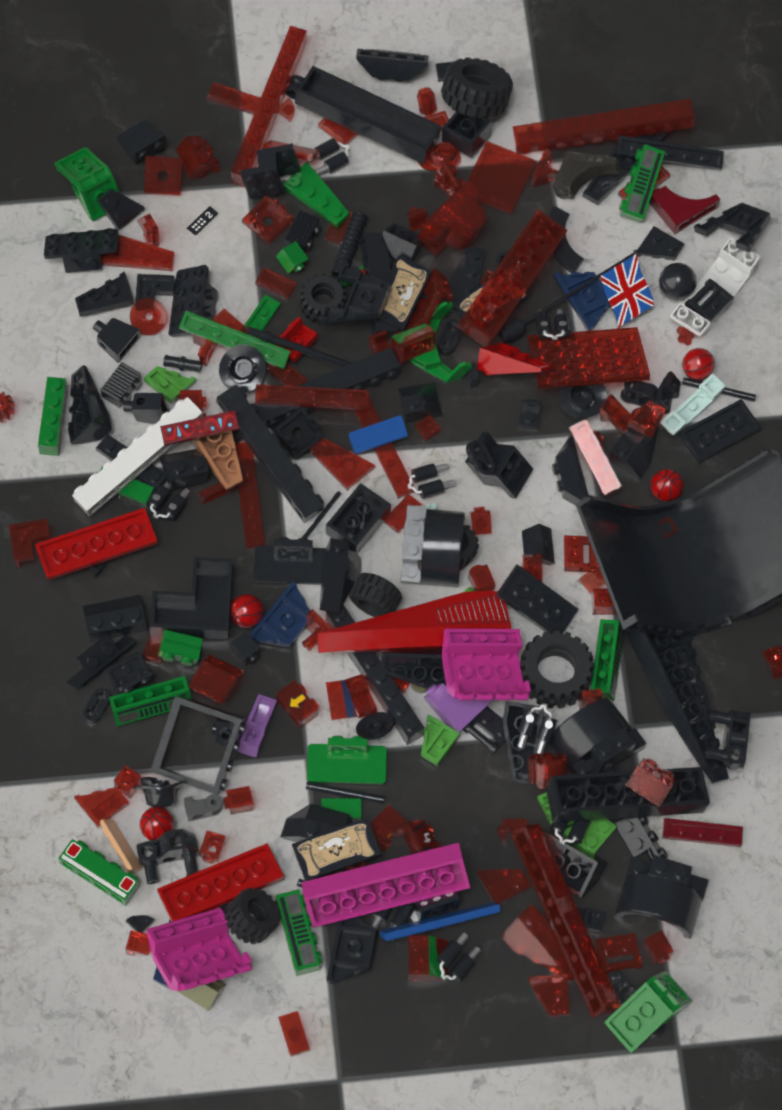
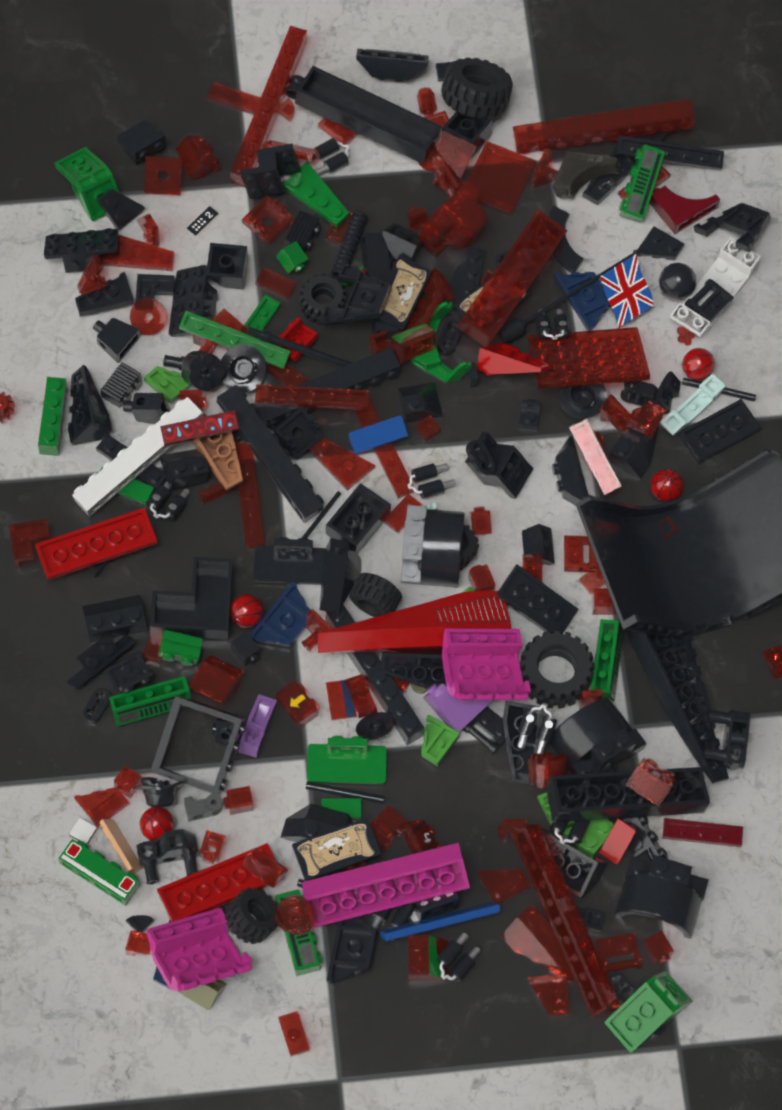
(83, 831): none -> white tile
(90, 278): none -> clear red slope
(193, 374): none -> black brick
(227, 264): none -> black slope
(264, 867): none -> clear red slope
(295, 915): none -> clear red tile
(455, 151): none -> clear red wing
(617, 840): none -> slope

